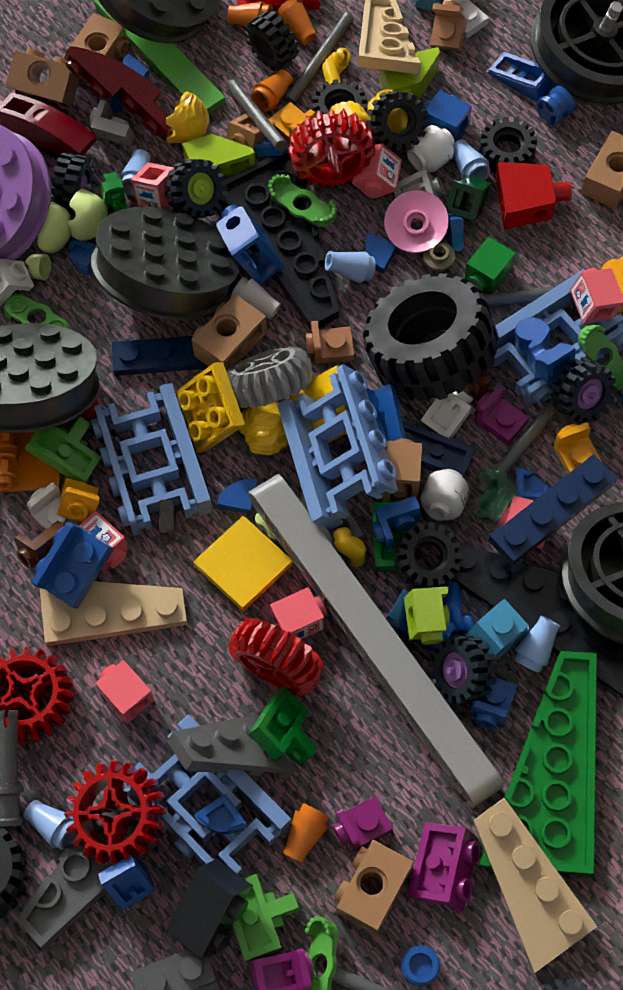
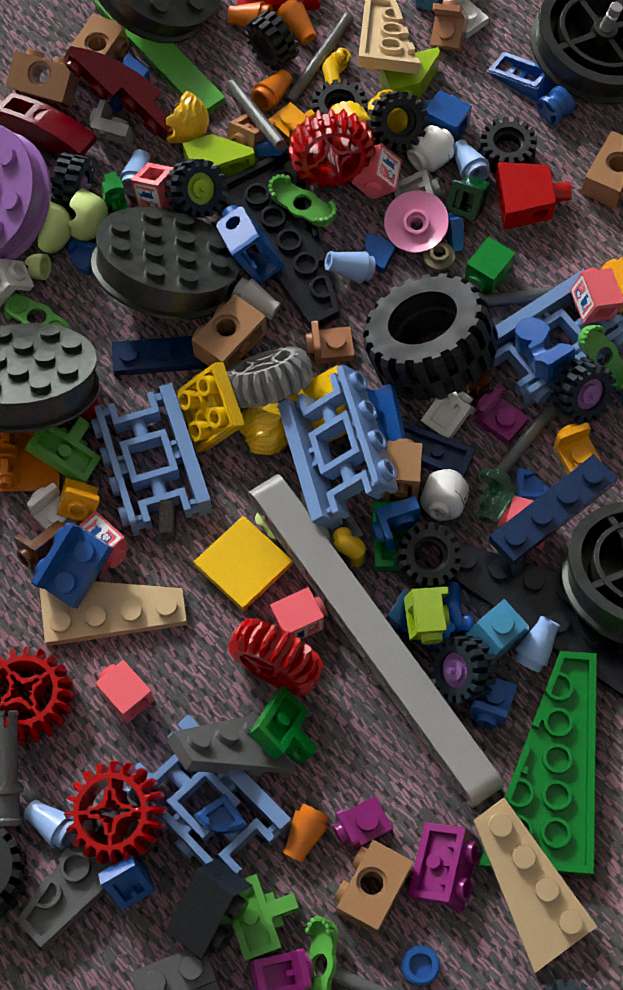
(236, 496): blue tile -> none

